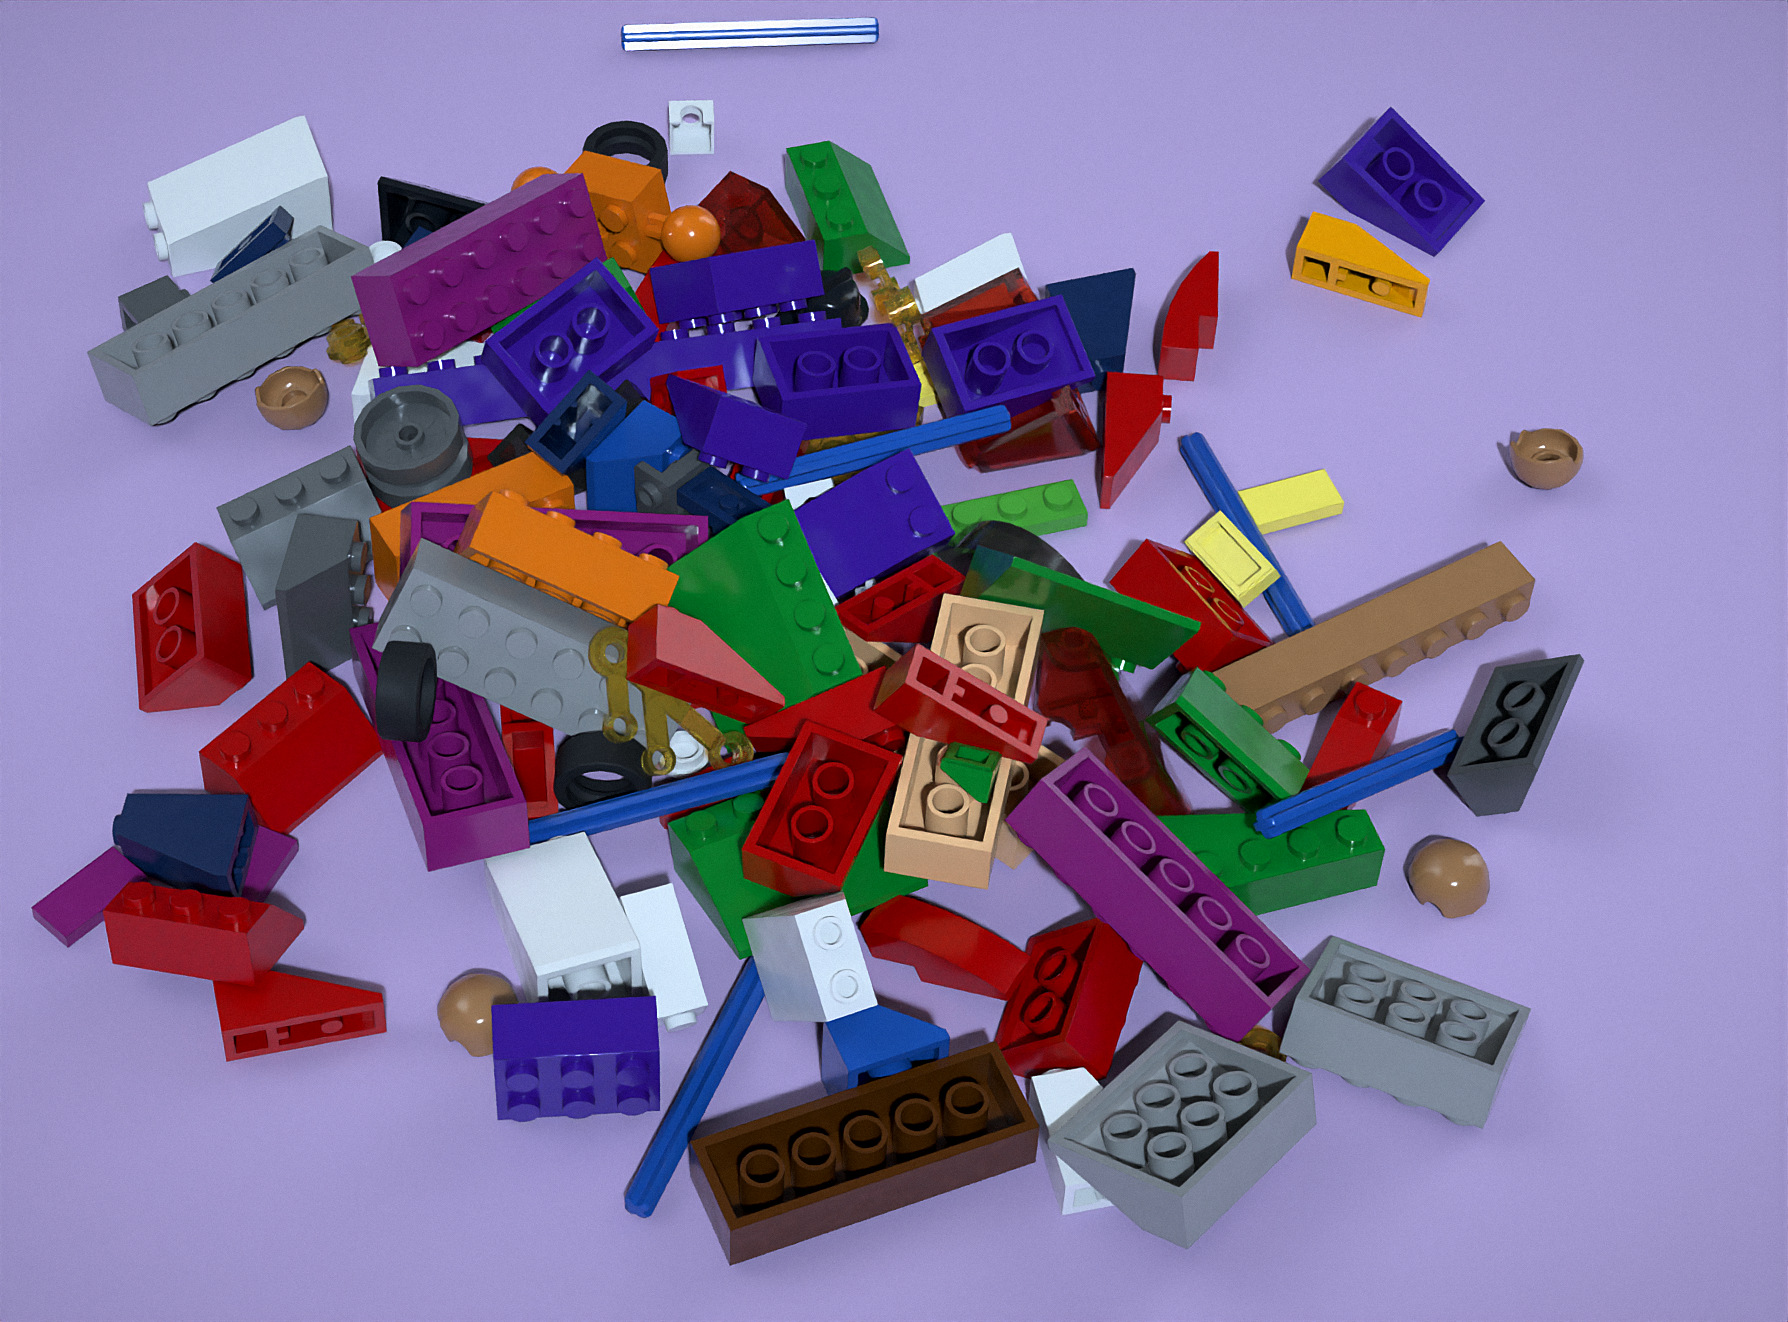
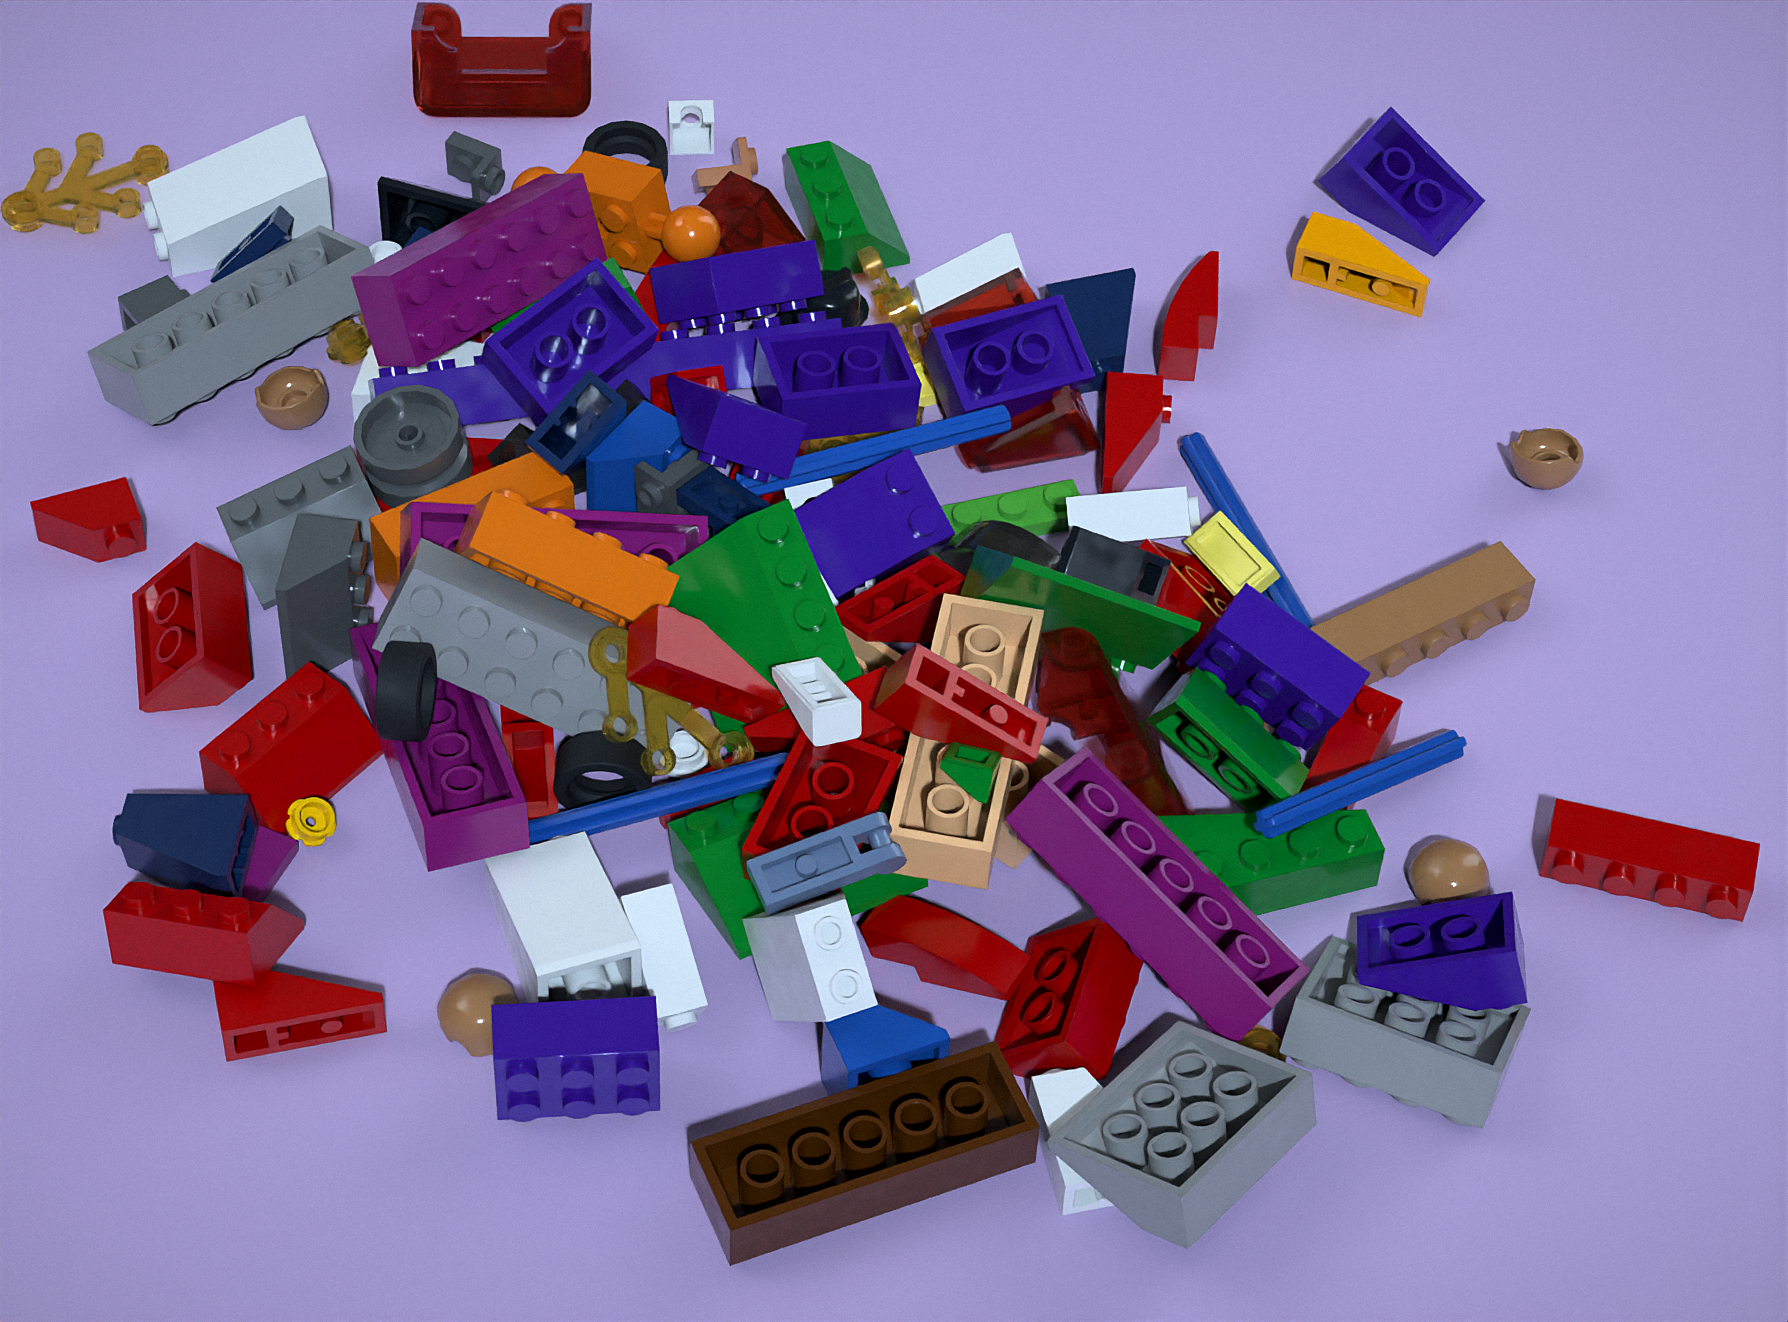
(33, 206): none -> clear yellow plant
(80, 901): magenta tile -> none
(91, 521): none -> red slope
(320, 812): none -> yellow plate
(475, 163): none -> dark grey bracket
(501, 73): none -> clear red windscreen
(695, 1094): blue axle -> none
(745, 165): none -> nougat bracket
(749, 33): axle -> none
(822, 707): none -> white slope
(825, 862): none -> sand blue plate
(1113, 565): none -> black slope
(1136, 514): none -> white slope
(1278, 668): none -> dark purple brick
(1292, 501): light yellow tile -> none
(1447, 952): none -> dark purple slope
(1512, 733): dark grey slope -> none
(1650, 860): none -> red brick

